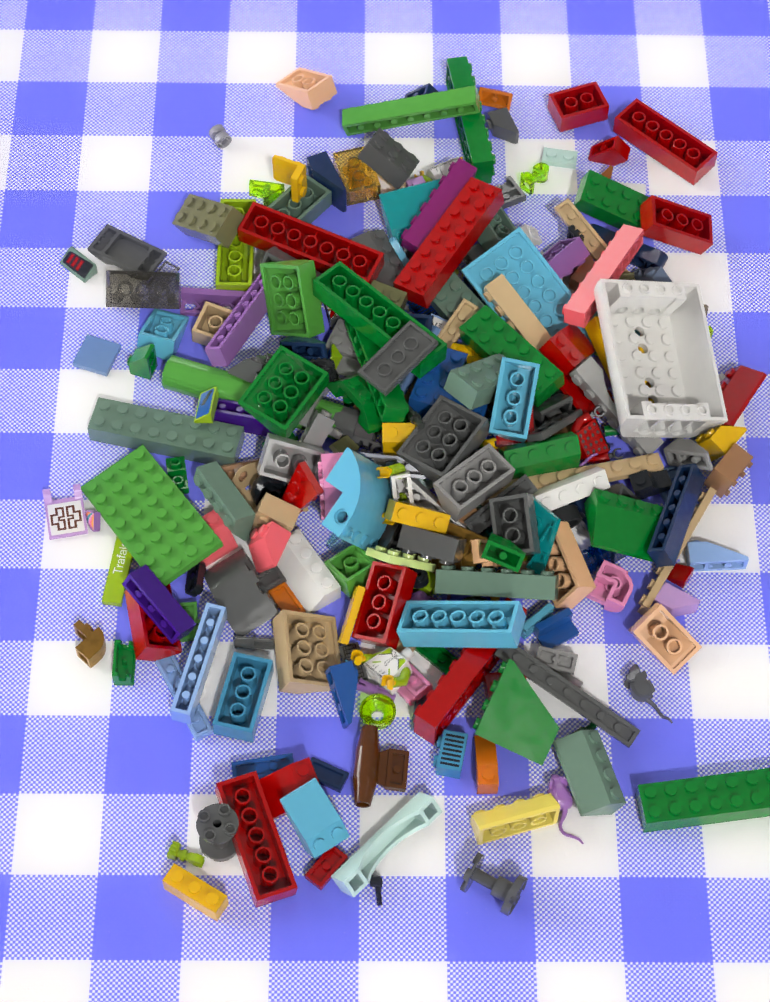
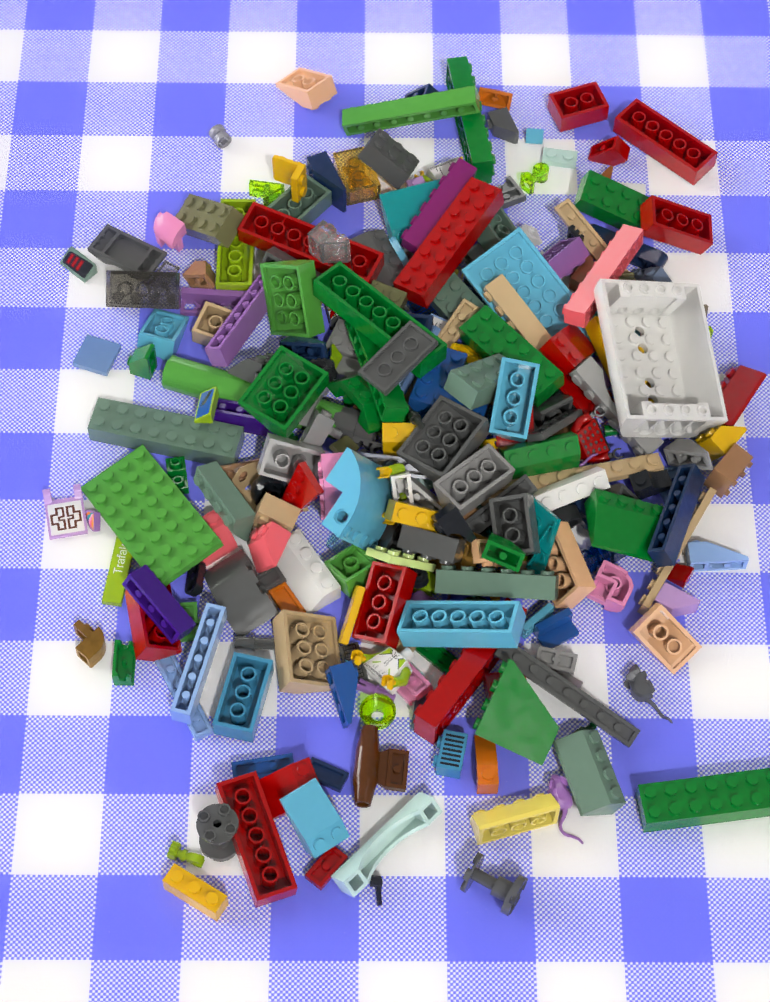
(169, 230): none -> bright pink brick
(200, 275): none -> medium nougat slope
(328, 244): none -> clear slope
(451, 521): none -> black arch
(534, 136): none -> medium azure slope

